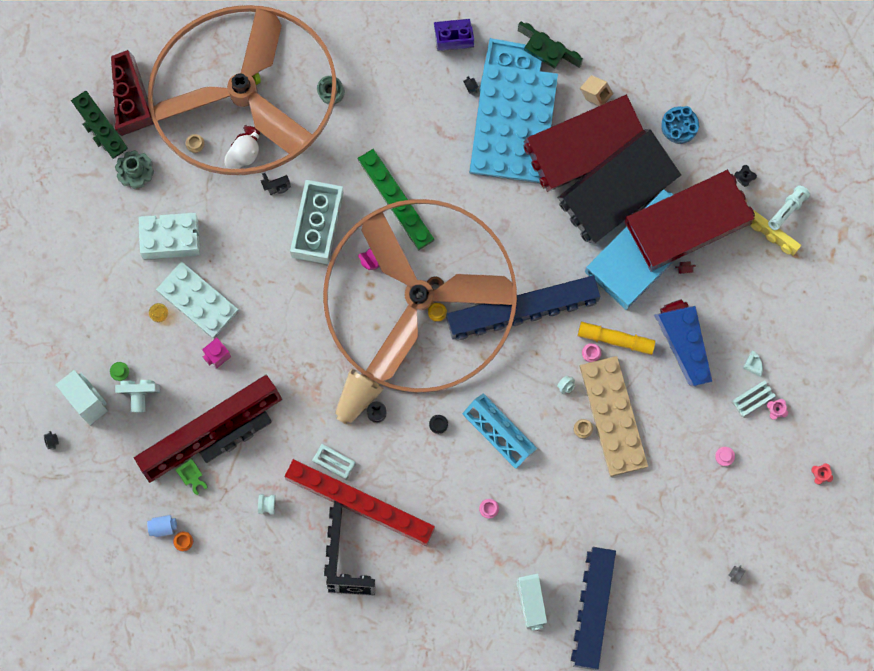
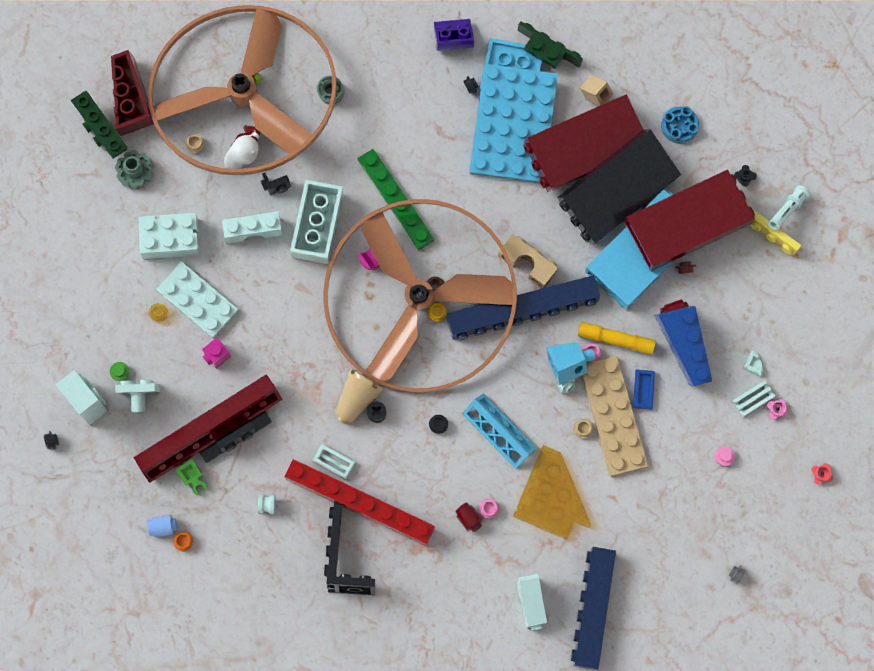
(240, 228): none -> light aqua arch
(469, 517): none -> dark red brick
(543, 268): none -> tan arch
(551, 497): none -> clear yellow wing
(569, 361): none -> medium azure torso
(643, 389): none -> blue tile

